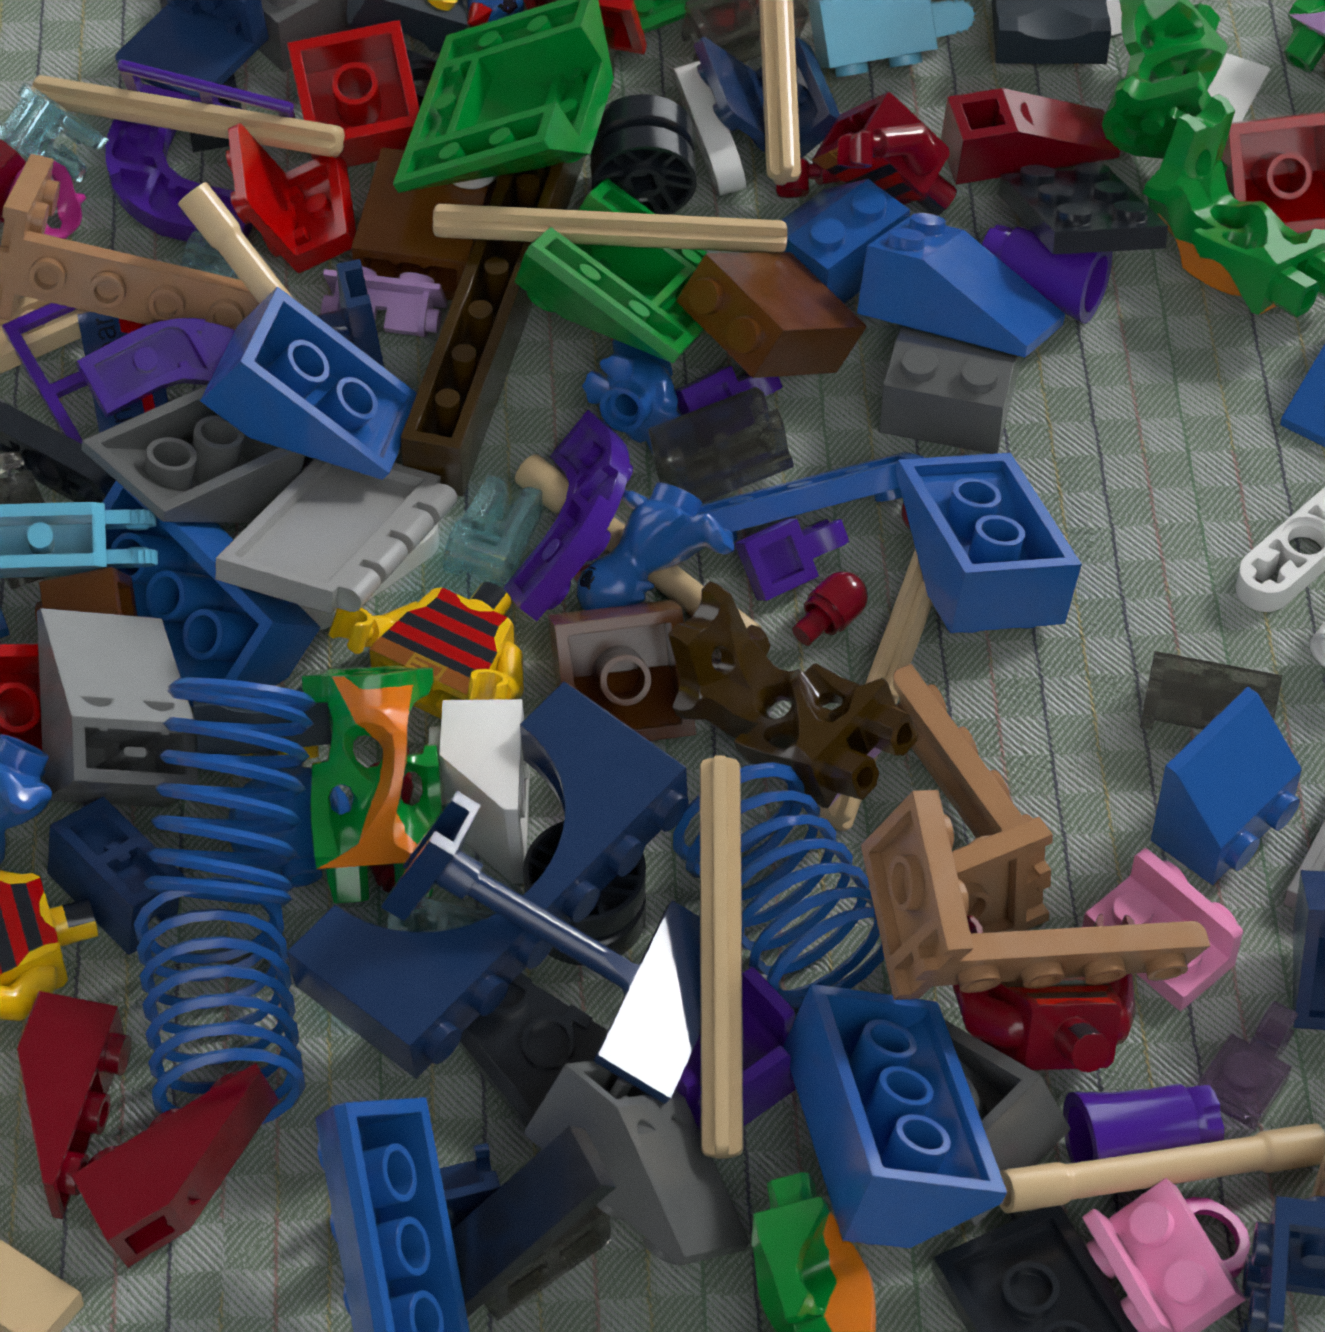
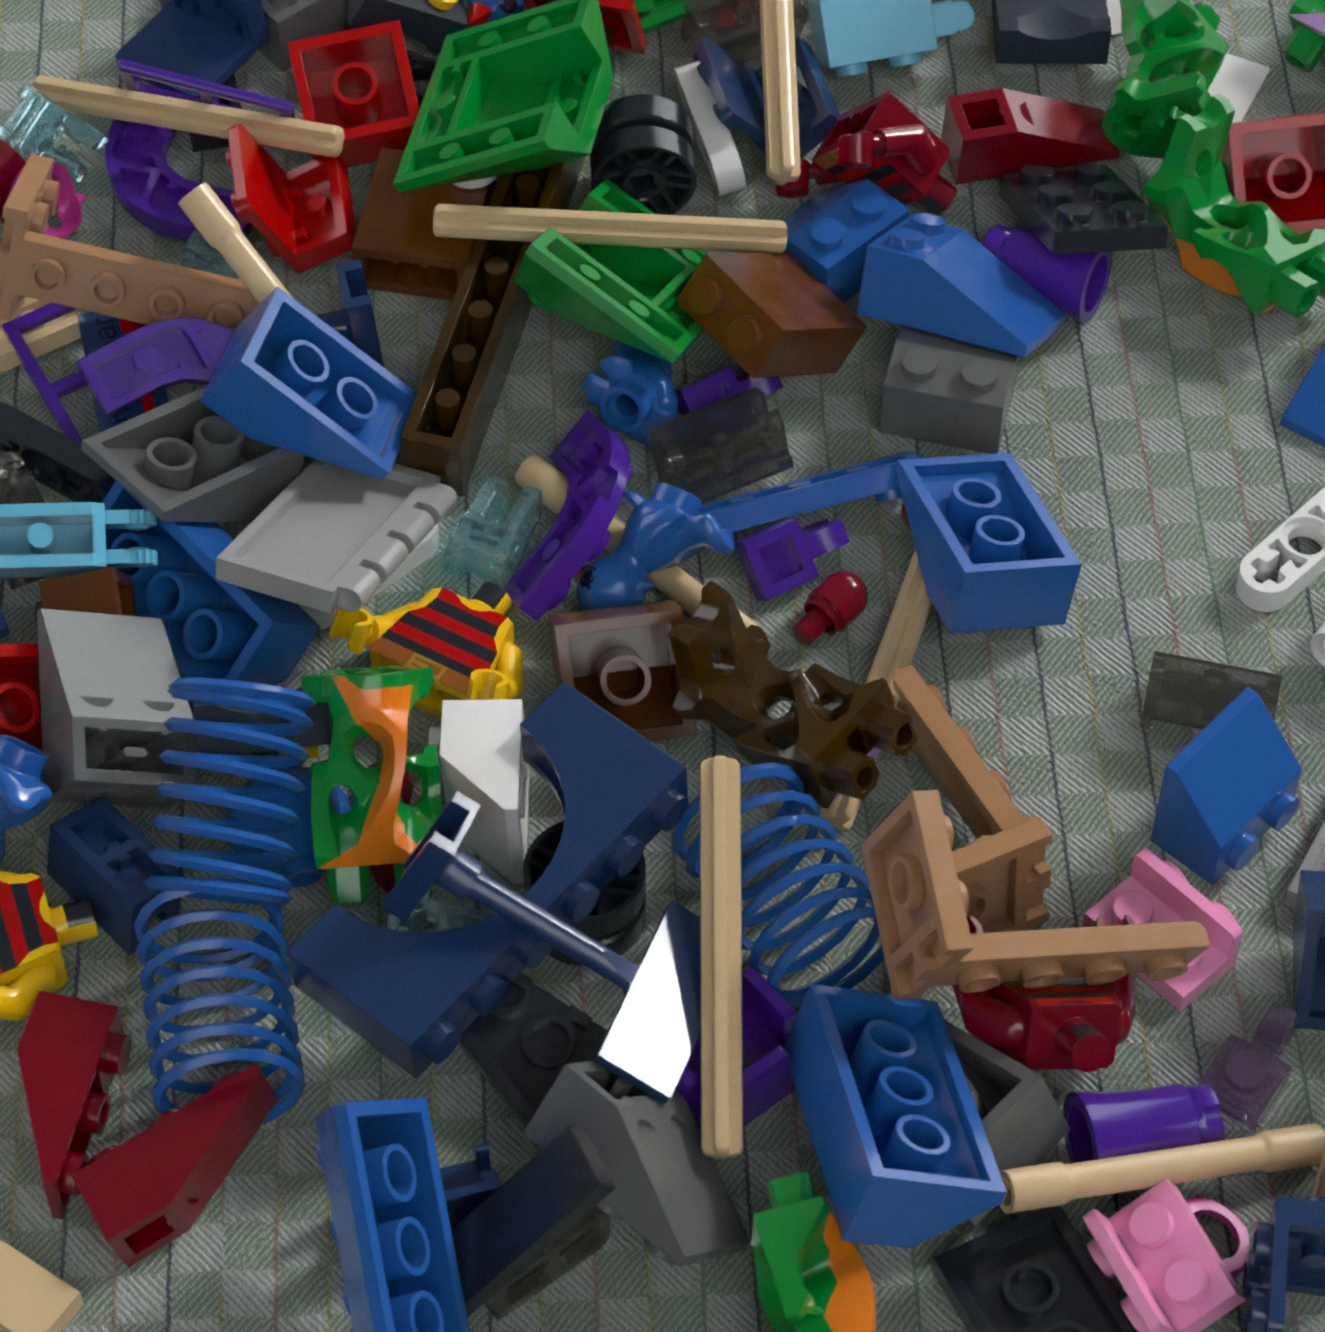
(406, 300): lavender hinge -> none

